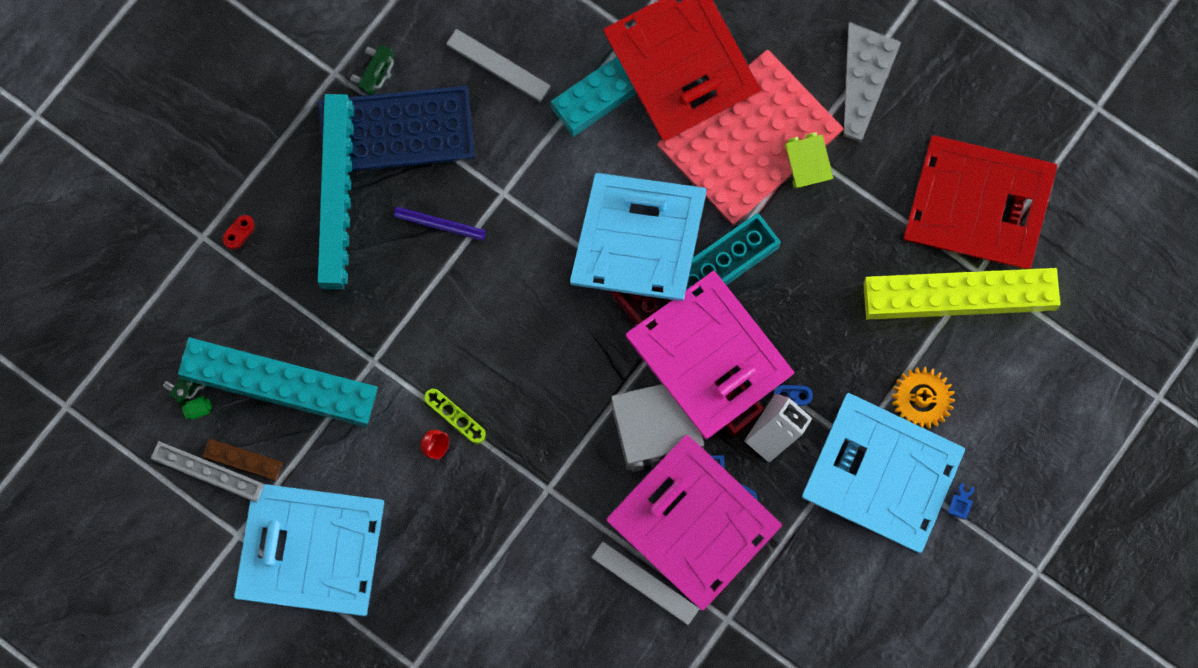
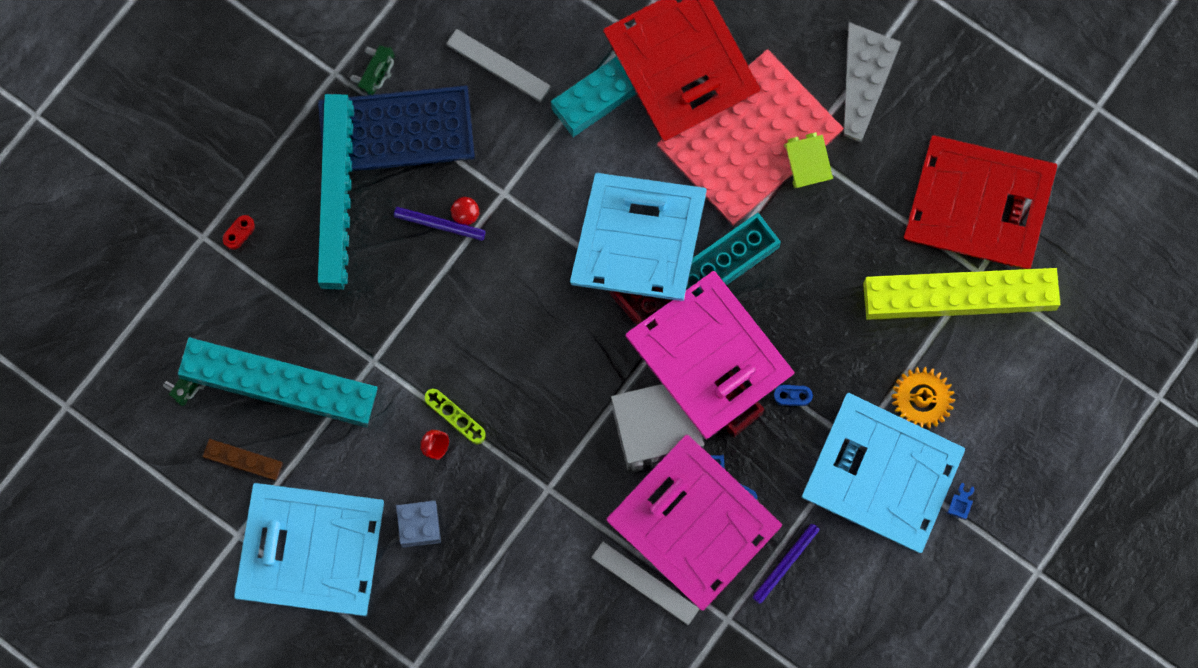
(196, 408): green brick -> none
(207, 471): light grey tile -> none
(418, 524): none -> sand blue brick
(465, 211): none -> red hair
(777, 427): light grey slope -> none
(786, 563): none -> dark purple axle

